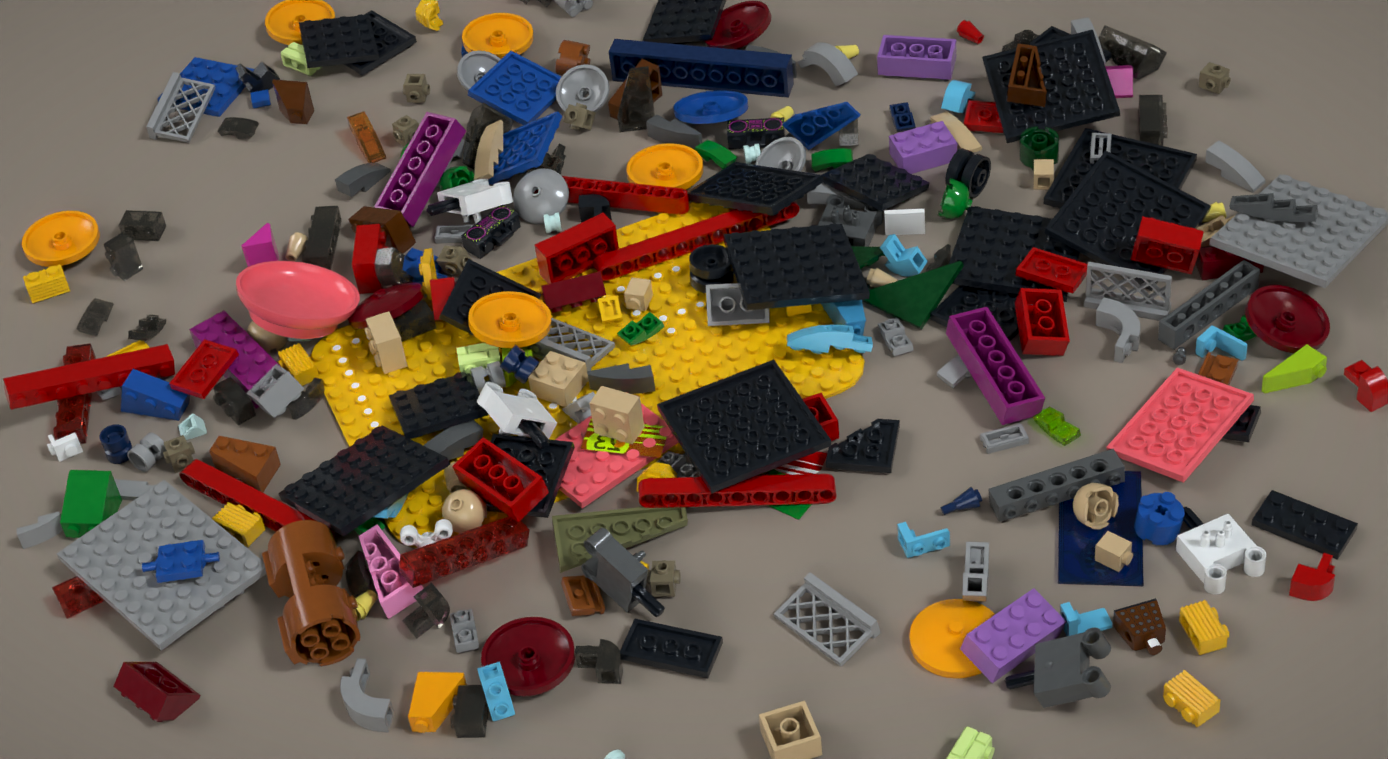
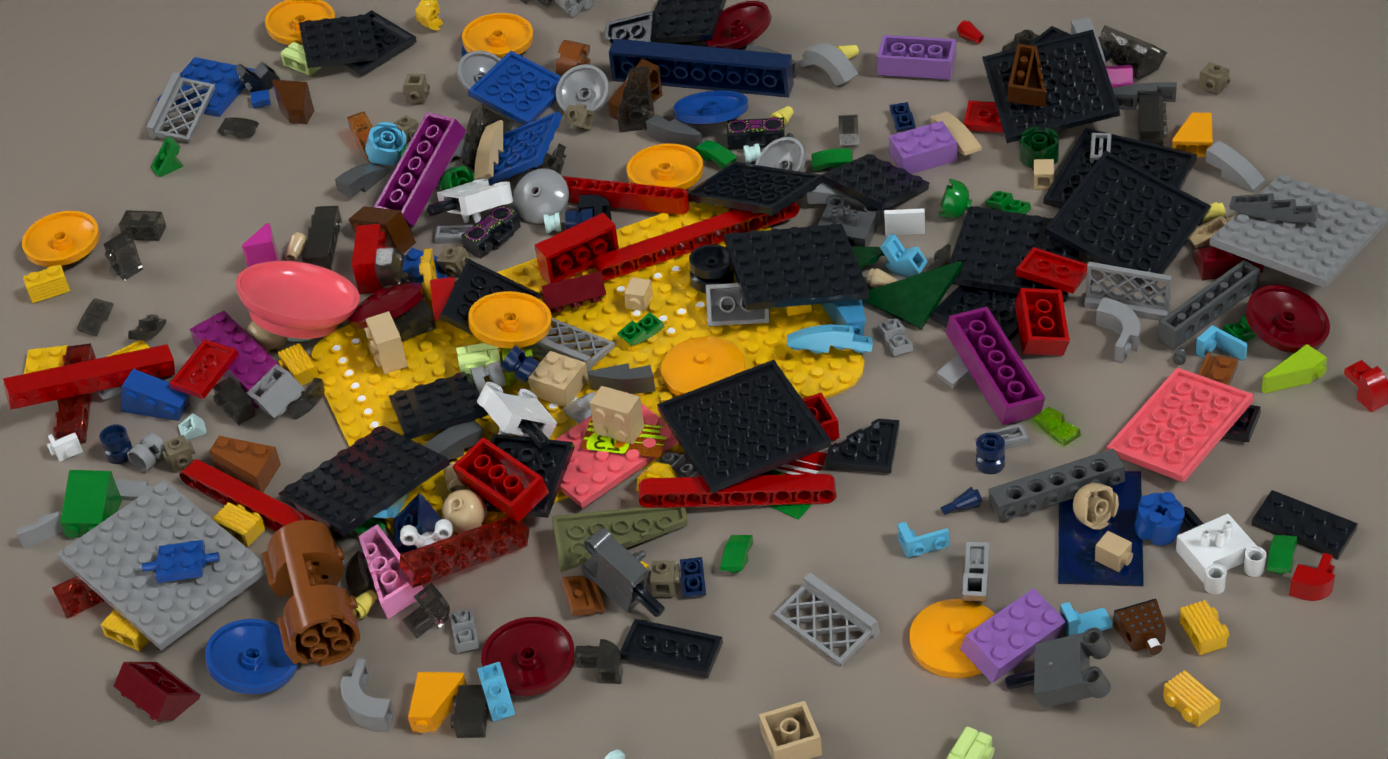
(44, 358): none -> yellow plate
(122, 631): none -> yellow brick
(165, 160): none -> green slope
(249, 657): none -> blue dish
(385, 144): none -> medium azure brick
(418, 514): none -> dark blue slope
(574, 218): none -> dark blue wheel
(609, 309): yellow bracket -> none
(636, 28): none -> black plate
(692, 577): none -> dark blue slope
(700, 363): none -> light orange dish
(735, 553): none -> green slope
(819, 124): blue wedge -> none
(957, 95): medium azure brick -> none
(969, 169): black wheel -> none
(990, 453): none -> dark blue wheel
(1005, 202): none -> green slope
(1128, 96): none -> dark grey slope
(1167, 245): red brick -> none
(1195, 134): none -> light orange slope
(1282, 554): none -> green slope

